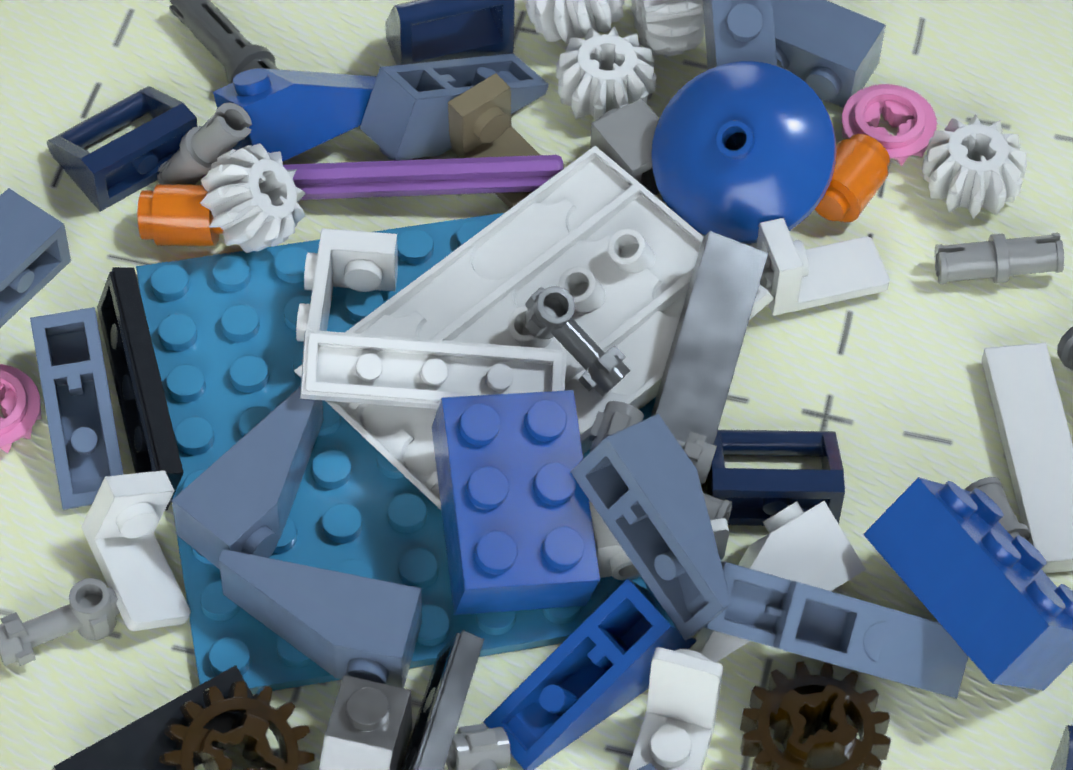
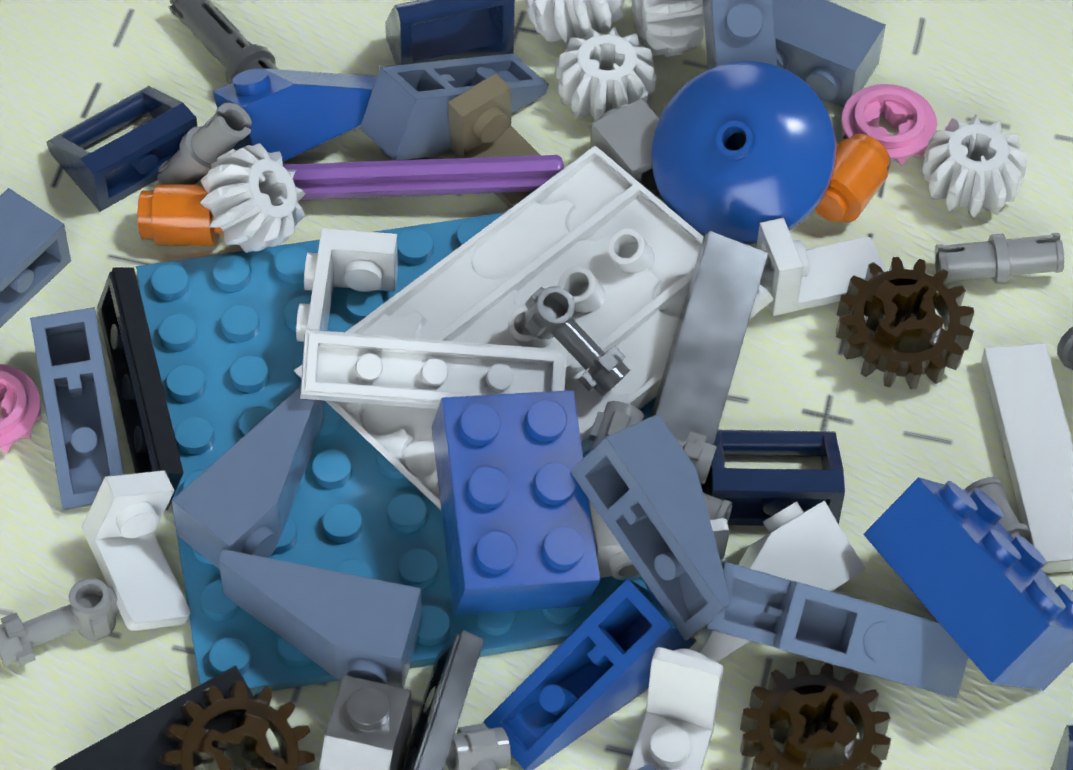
(914, 344): none -> dark brown gear

